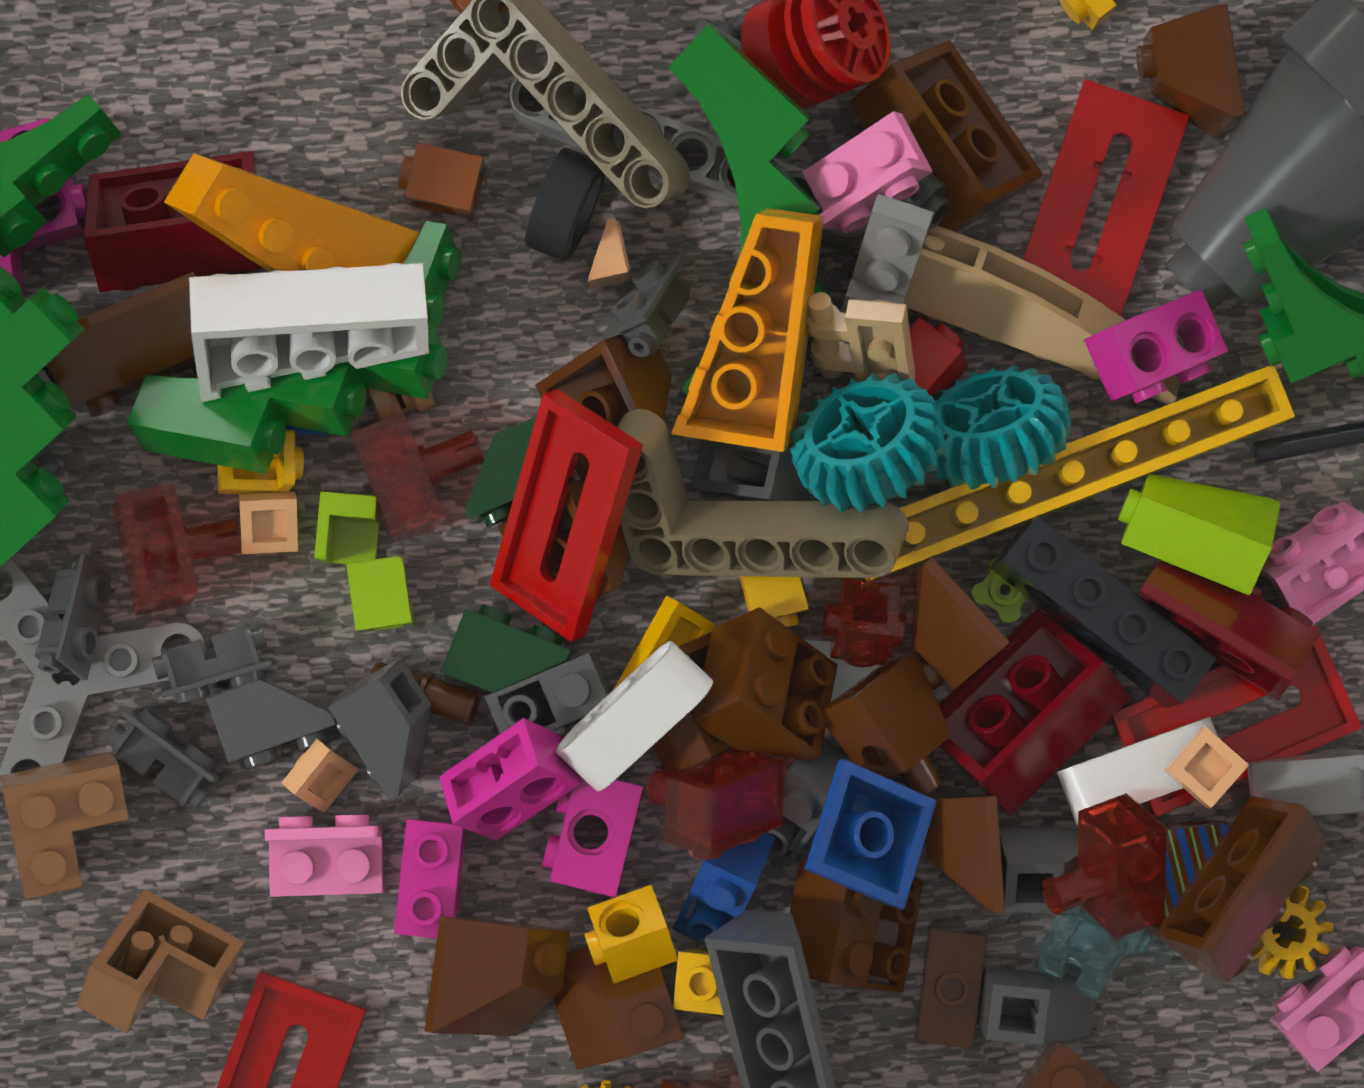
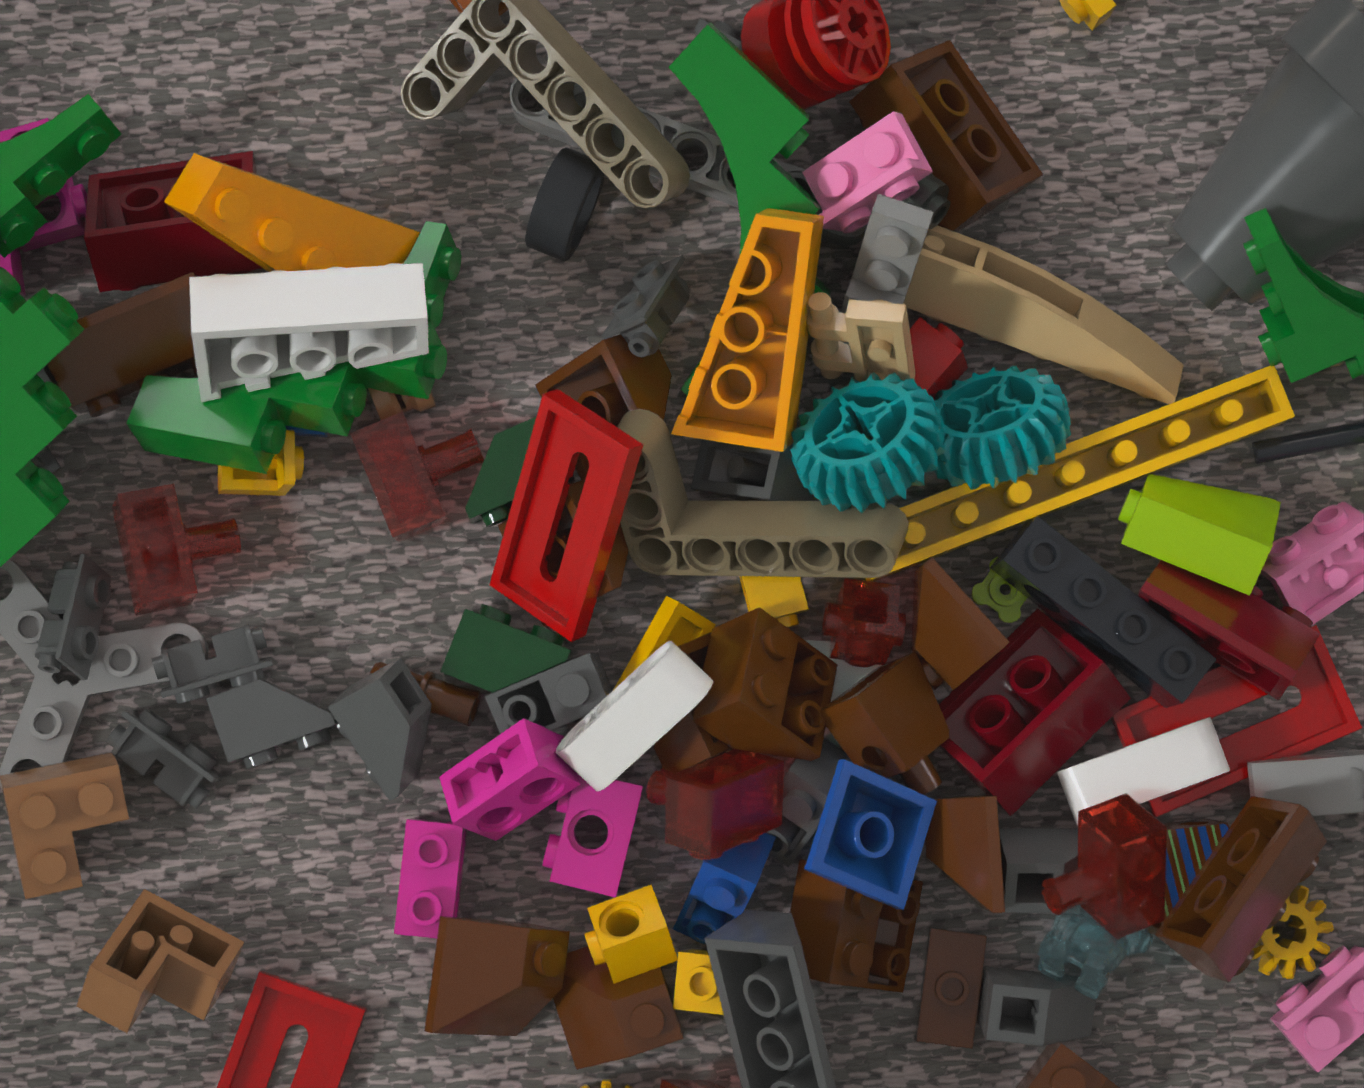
(268, 522): light nougat plate -> none
(320, 775): light nougat plate -> none
(325, 859): bright pink bracket -> none
(347, 528): lime panel -> none
(380, 595): lime panel -> none
(442, 180): dark orange brick -> none
(611, 259): light nougat slope -> none
(1154, 140): red piece -> none
(1156, 345): dark pink brick -> none
(1195, 69): reddish brown slope -> none
(1206, 767): light nougat plate -> none

